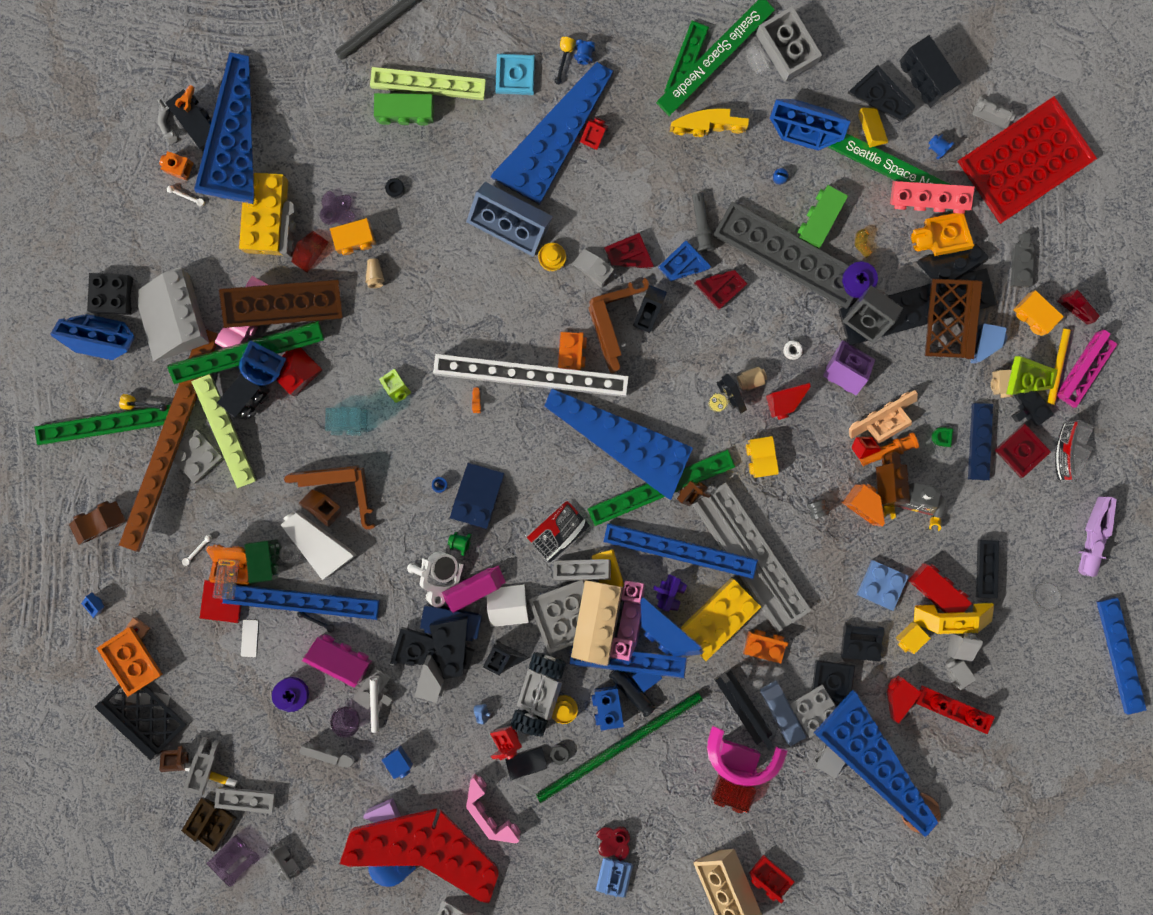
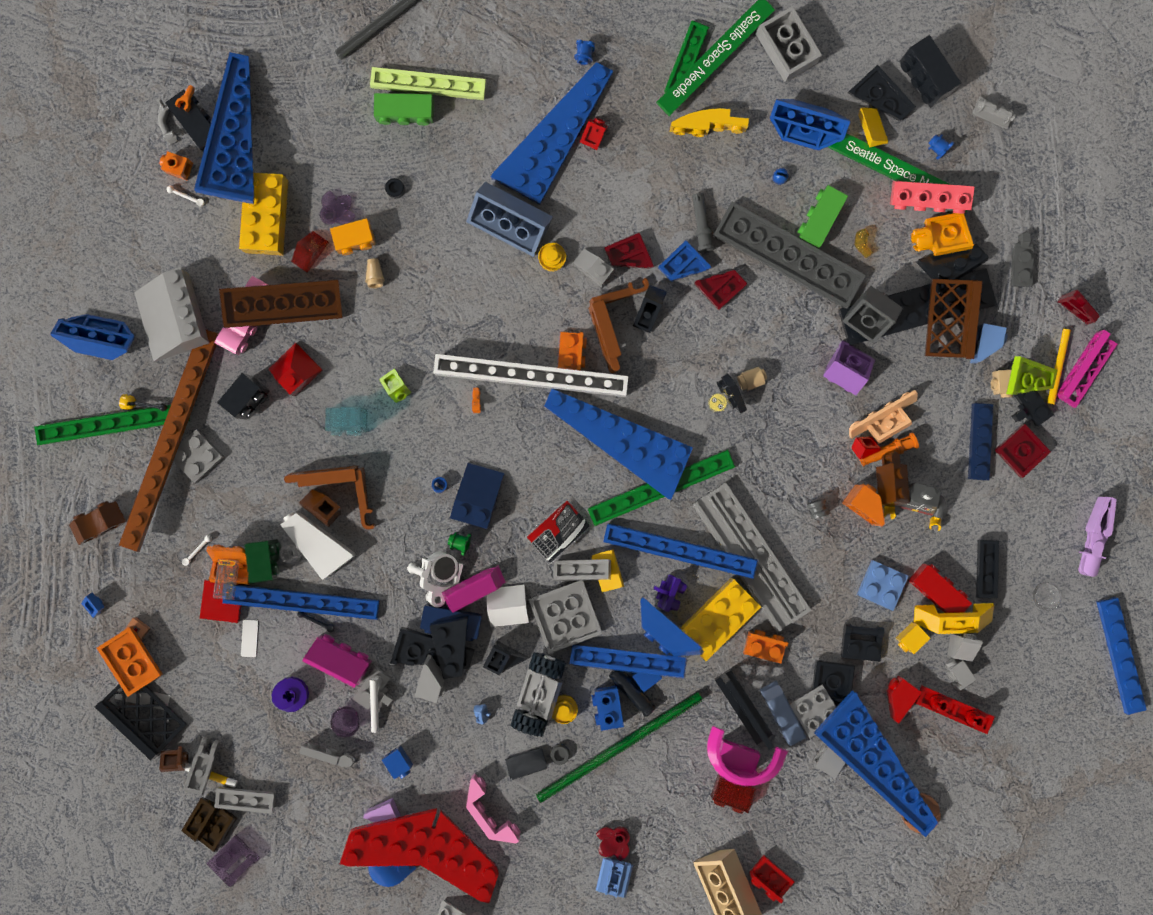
(109, 293): black brick -> none
(224, 431): yellowish green plate -> none
(231, 356): green tile -> none
(260, 364): blue slope -> none
(287, 868): light grey hinge -> none
(288, 227): light grey hinge -> none
(507, 743): red bracket -> none
(515, 74): medium azure tile -> none
(567, 45): hinge -> none
(597, 622): tan slope -> none
(630, 622): bright pink slope -> none
(691, 492): reddish brown bracket -> none
(757, 60): clear brick -> none
(762, 457): yellow brick -> none
(786, 401): red slope -> none
(797, 346): white plate -> none
(852, 284): dark purple piece -> none
(942, 437): green tile -> none
(1027, 159): red plate -> none
(1037, 313): light orange brick -> none
(1072, 451): slope -> none

